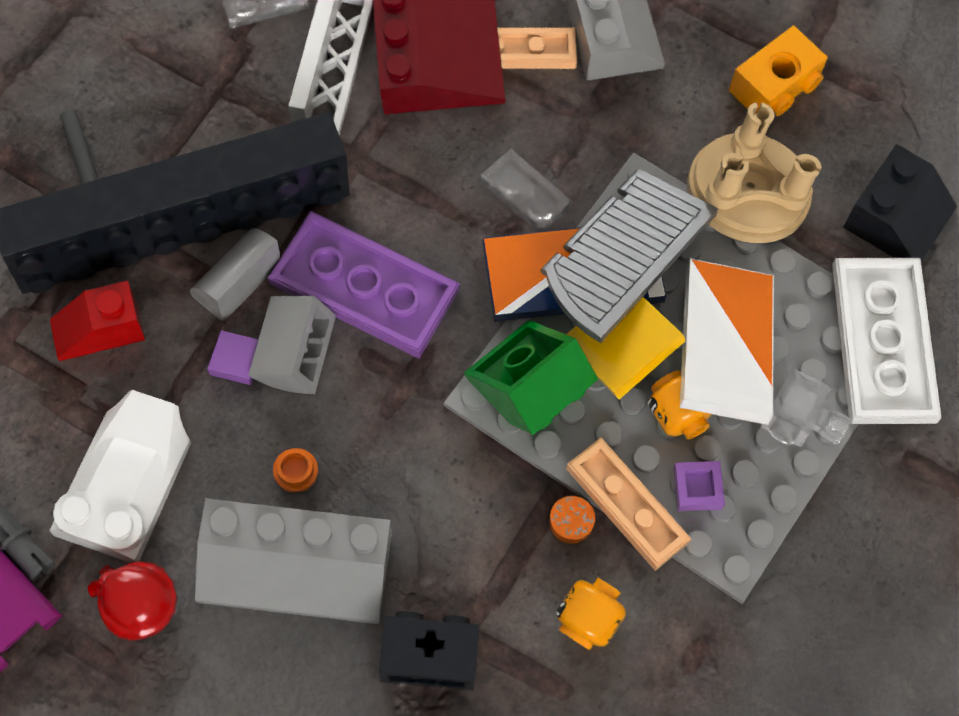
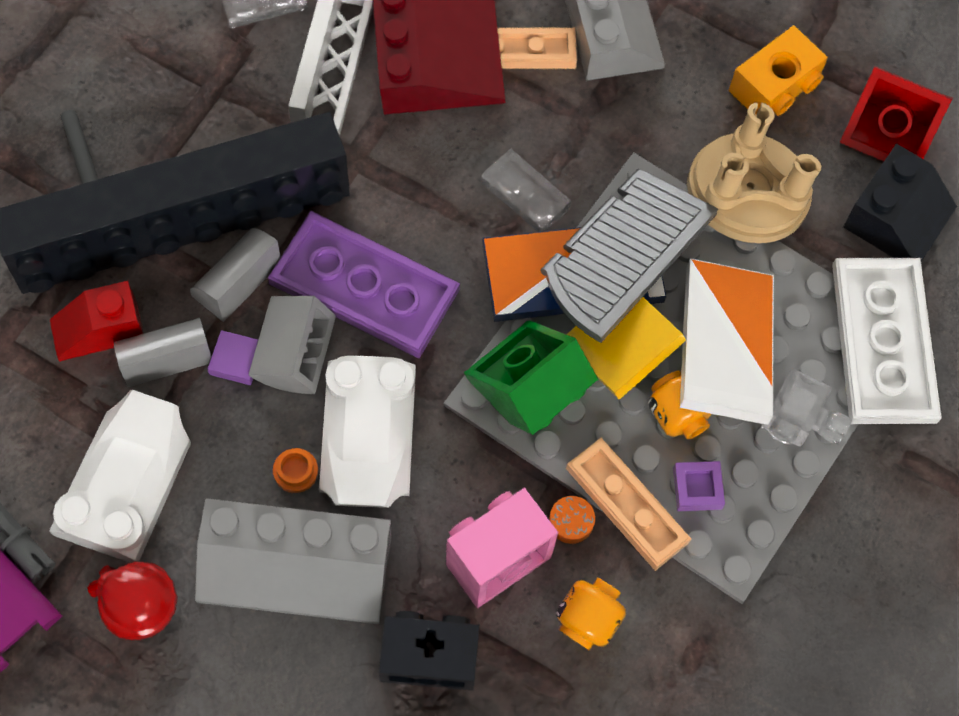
(162, 352): none -> light grey brick
(367, 430): none -> white slope
(499, 546): none -> bright pink brick
(894, 113): none -> red slope

